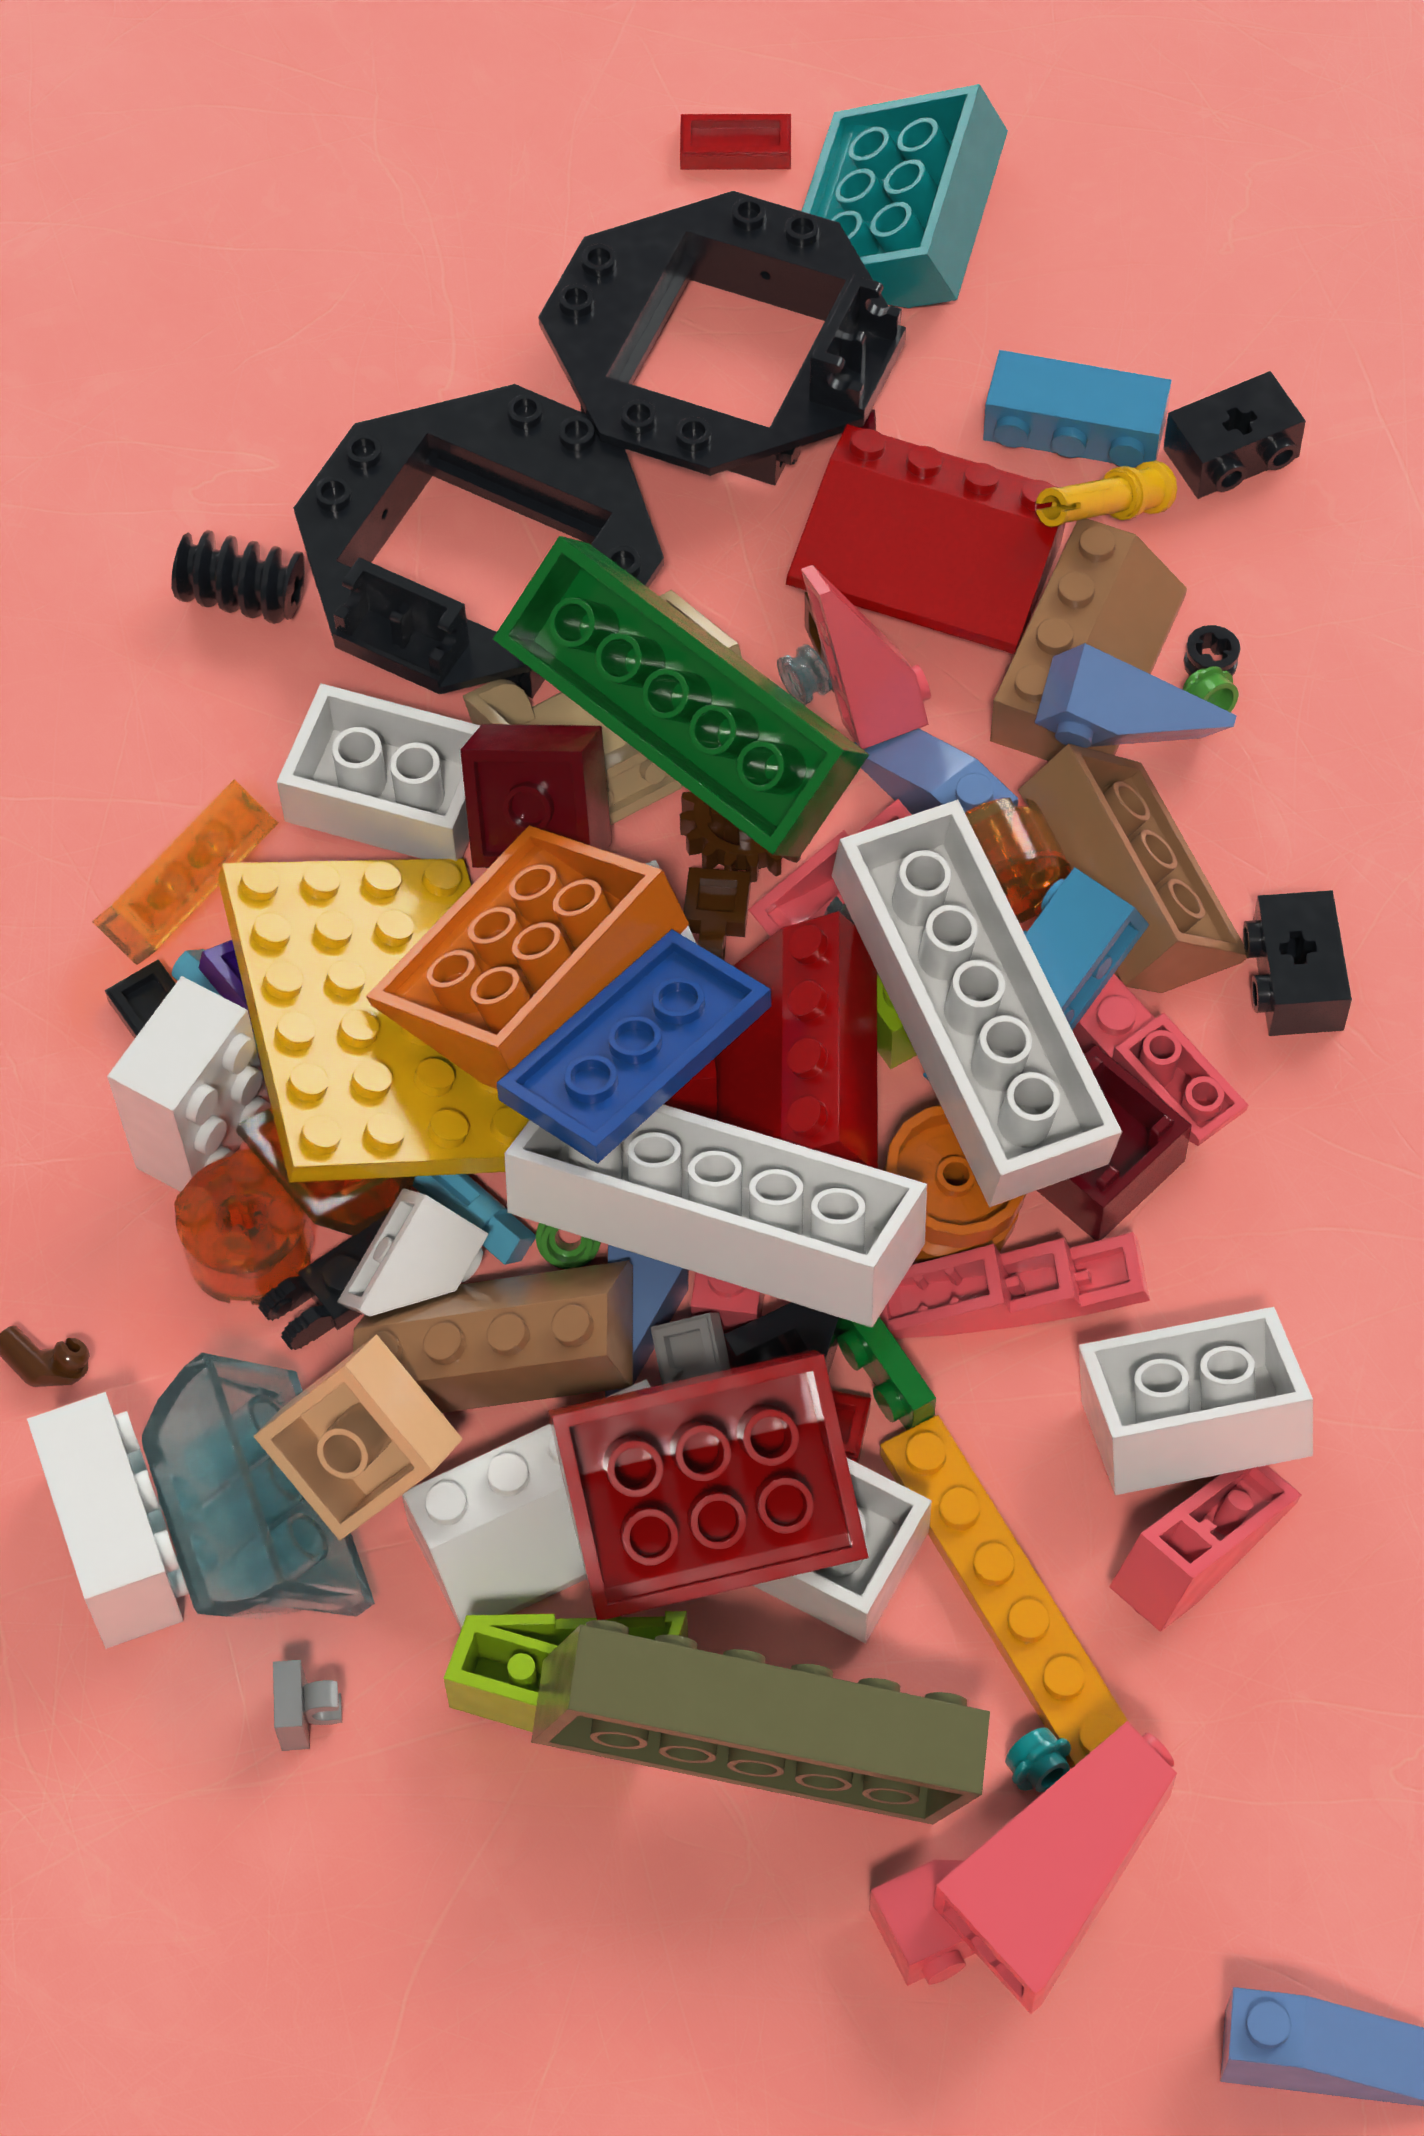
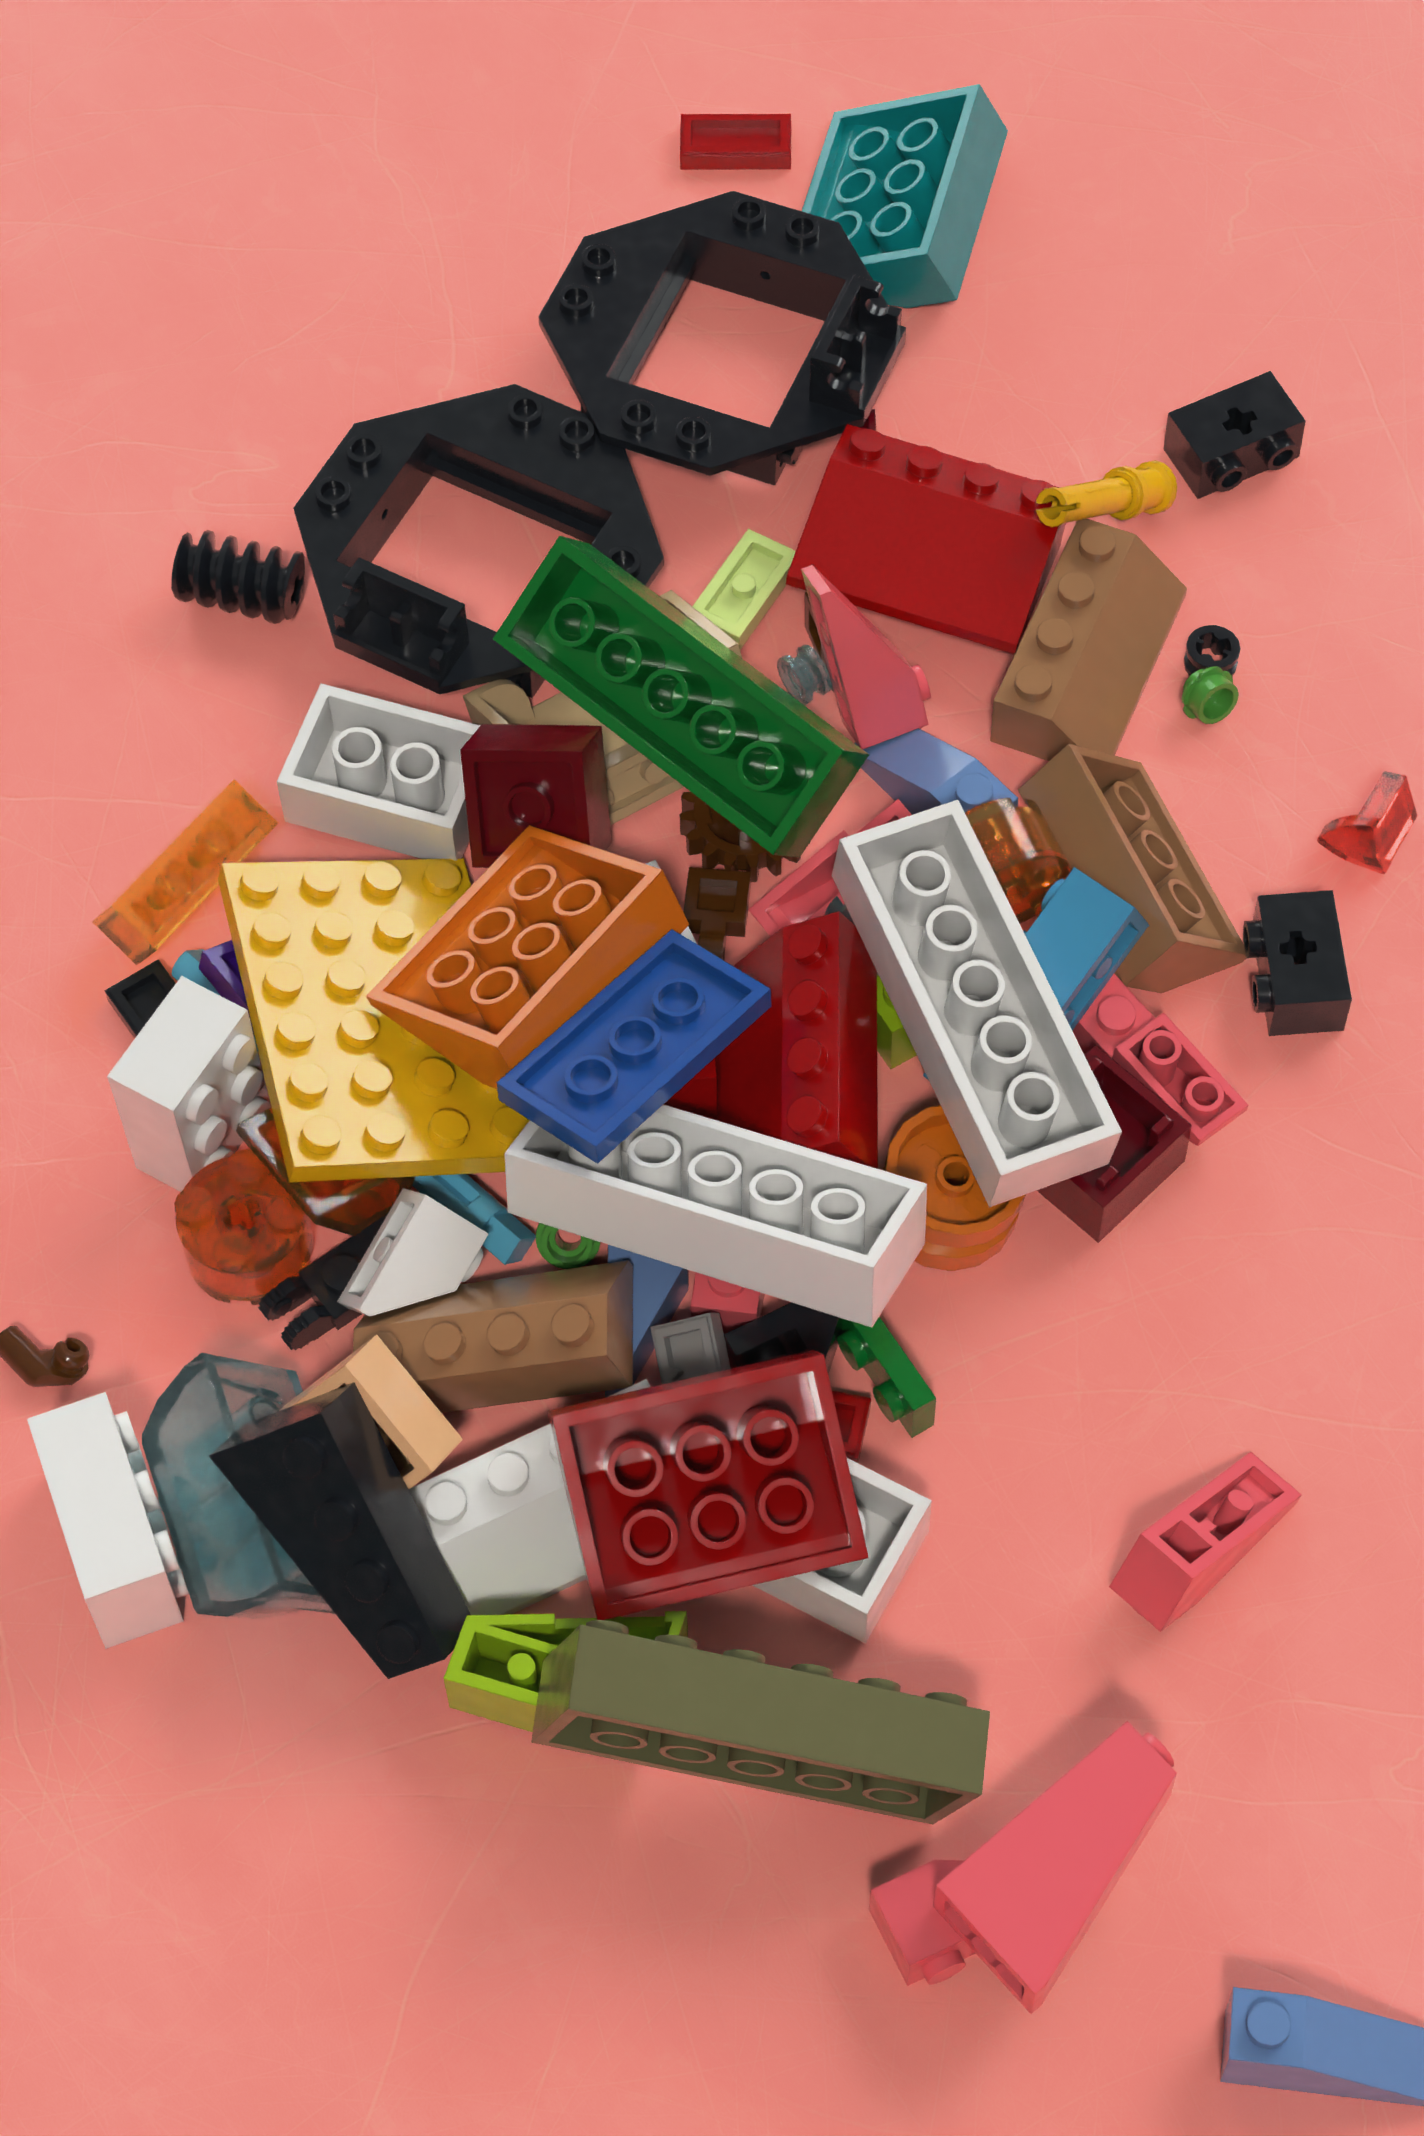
(301, 1703): light grey tile -> none
(349, 1525): none -> black wedge
(746, 585): none -> yellowish green plate
(1004, 1589): light orange plate -> none
(1016, 1288): coral slope -> none
(1038, 1760): teal plate -> none
(1076, 409): dark azure brick -> none
(1108, 702): medium blue slope -> none
(1196, 1400): white brick -> none
(1378, 829): none -> clear red tile

